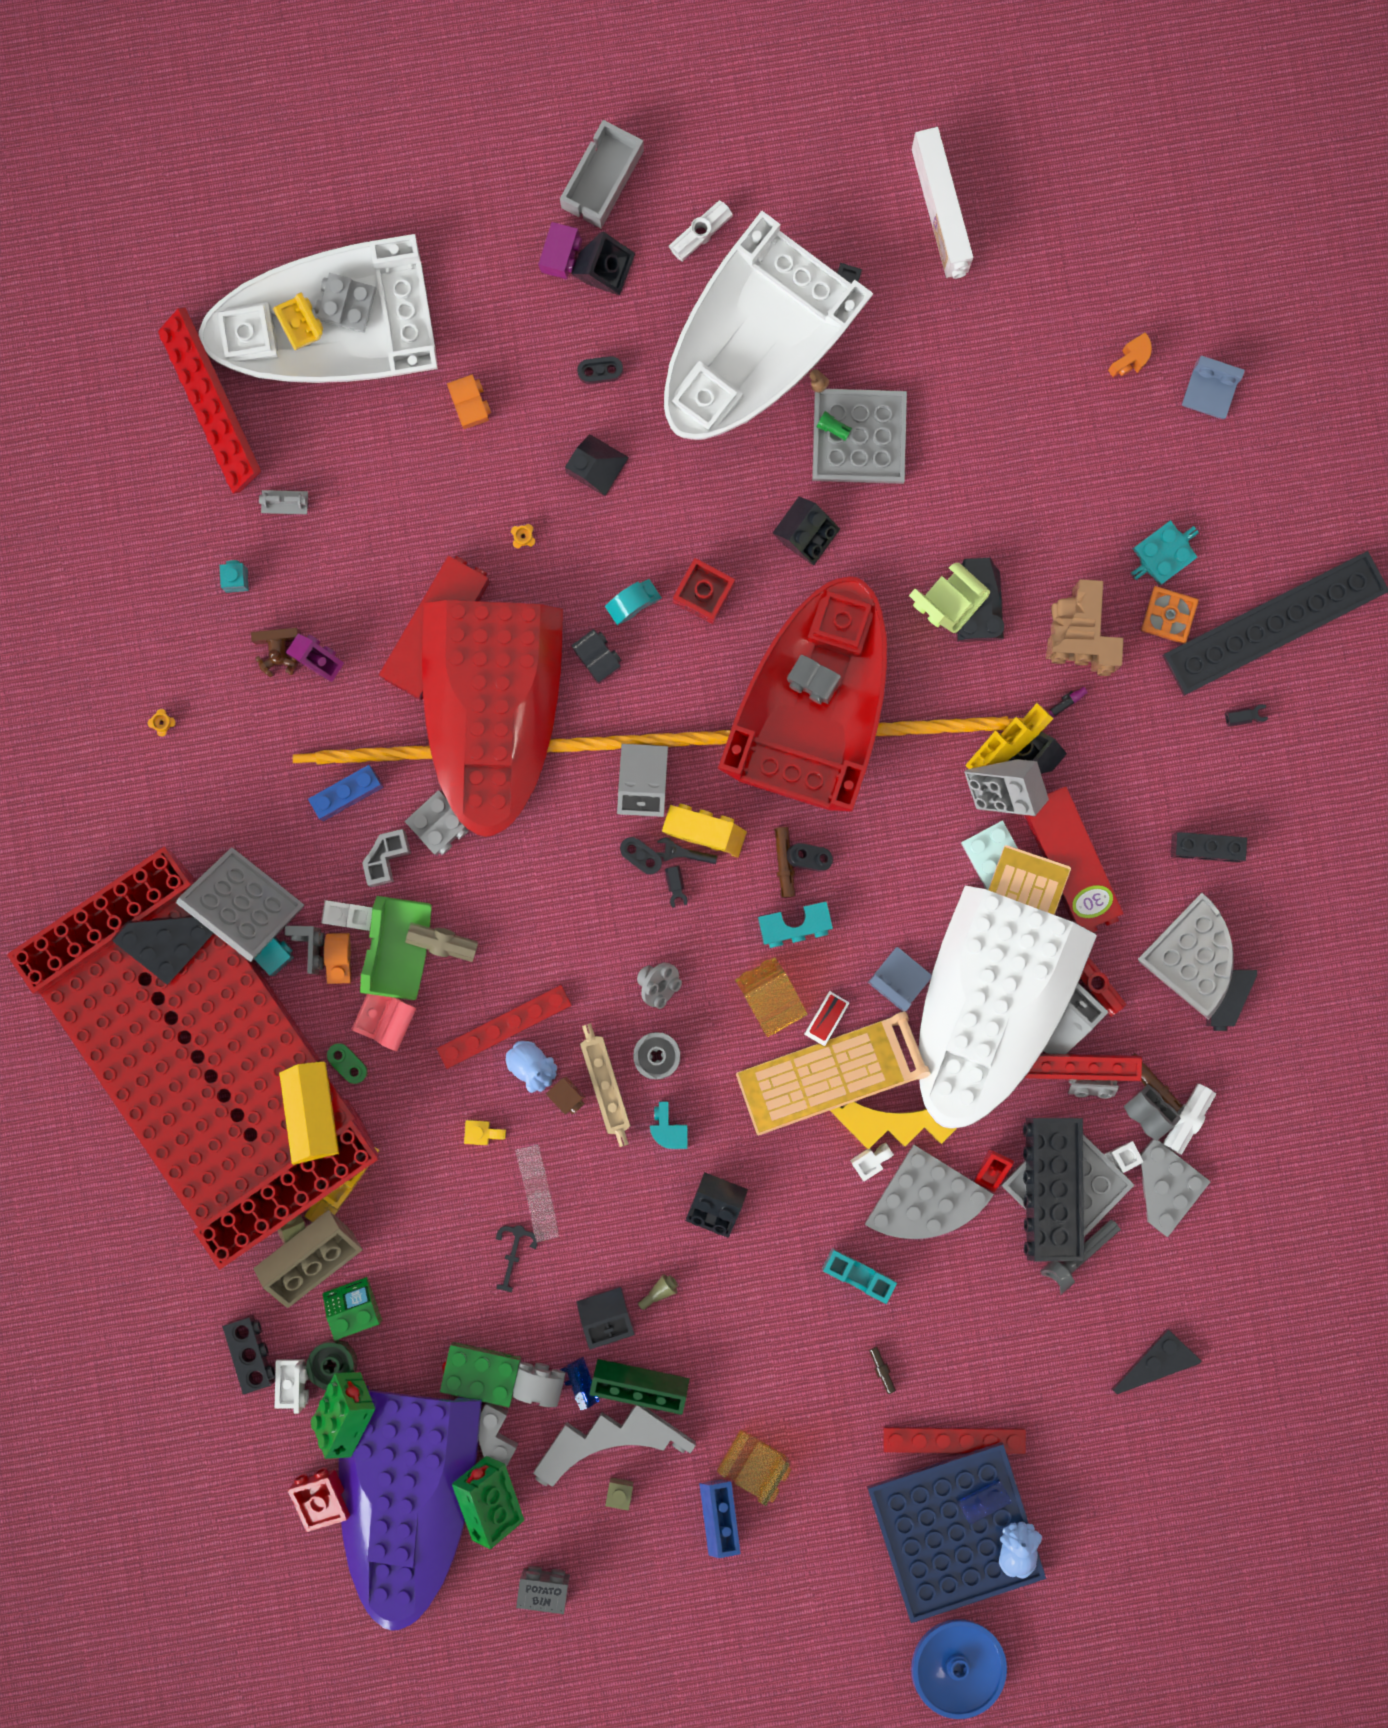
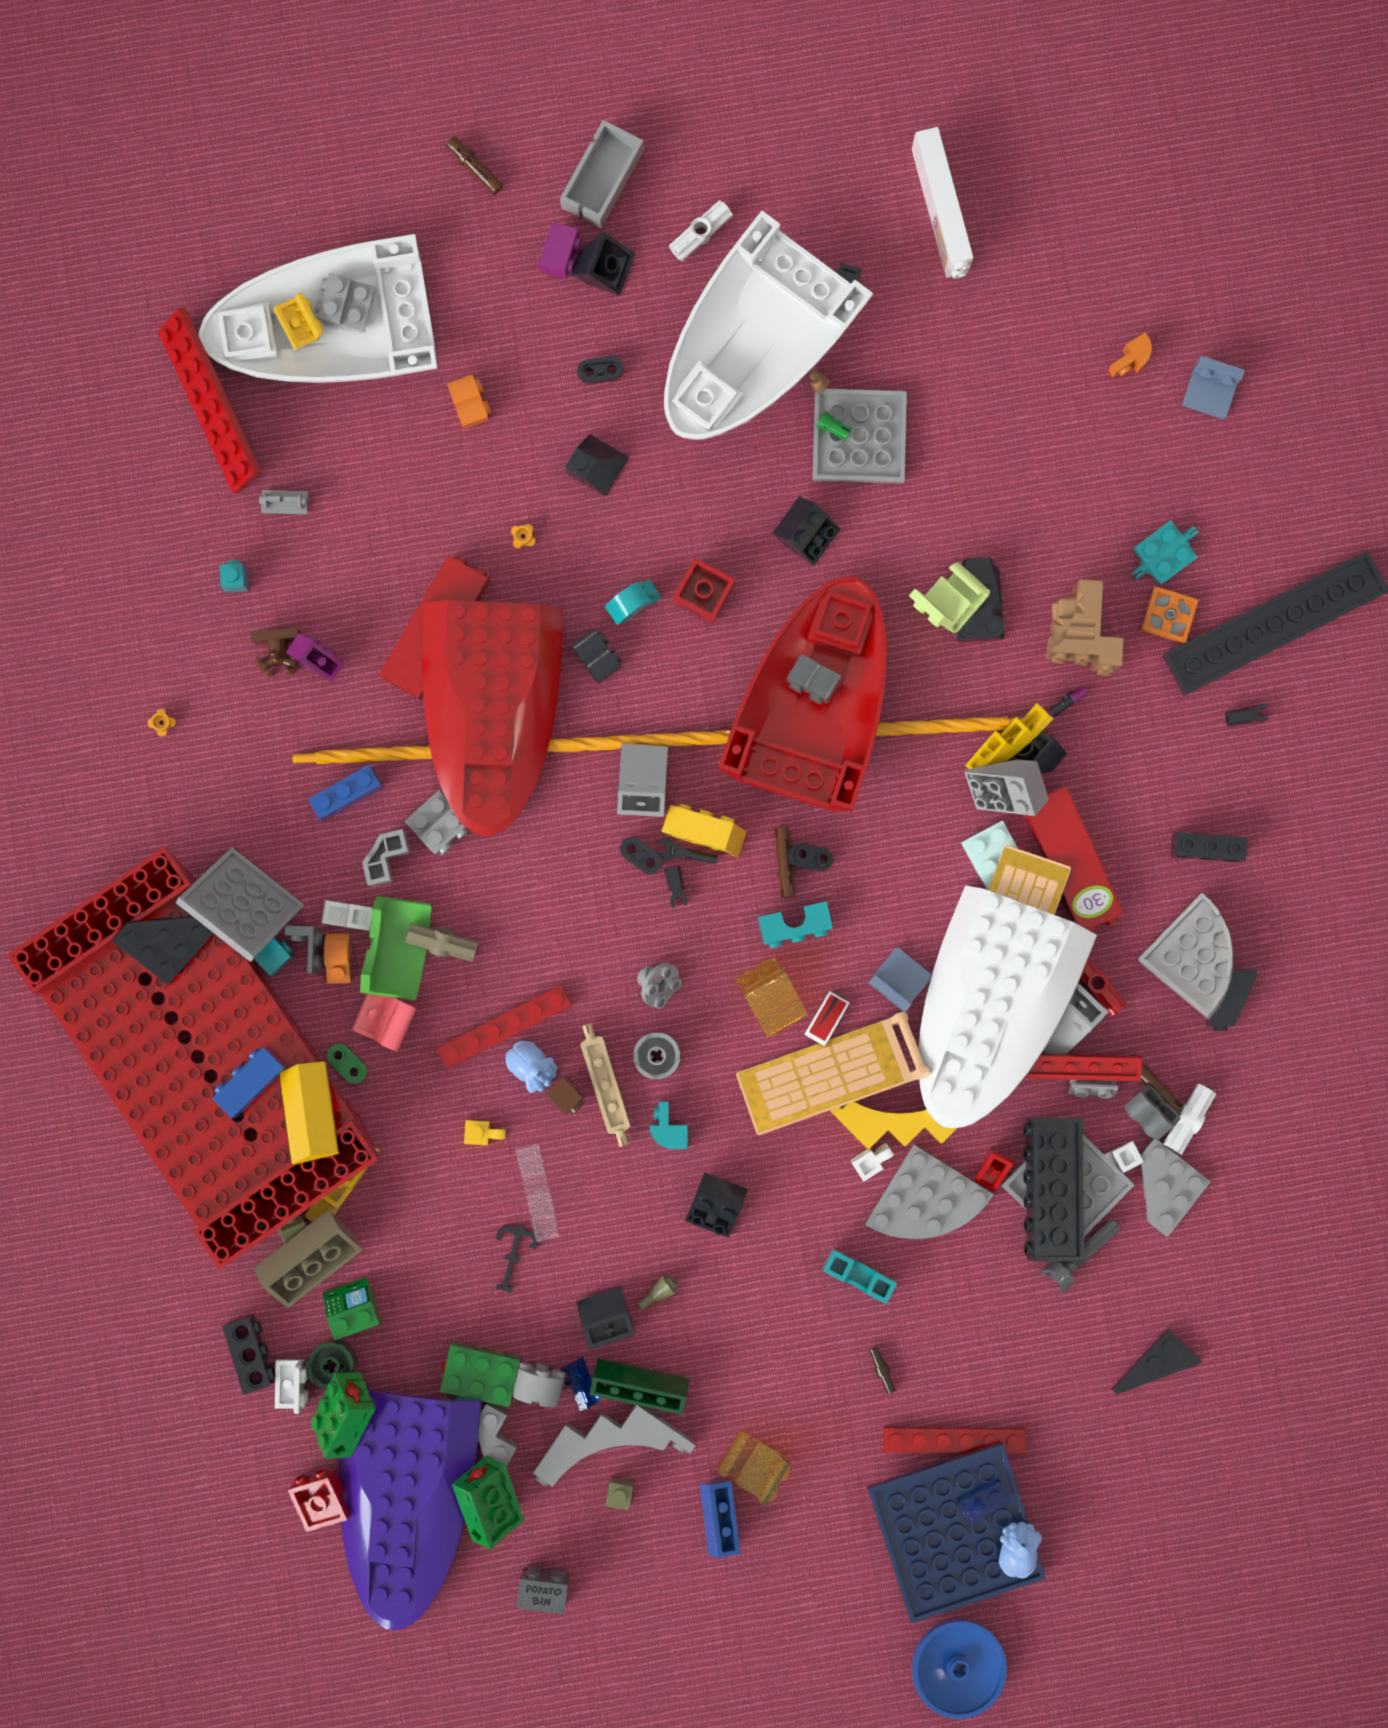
(248, 1081): none -> blue brick
(456, 147): none -> reddish brown pin

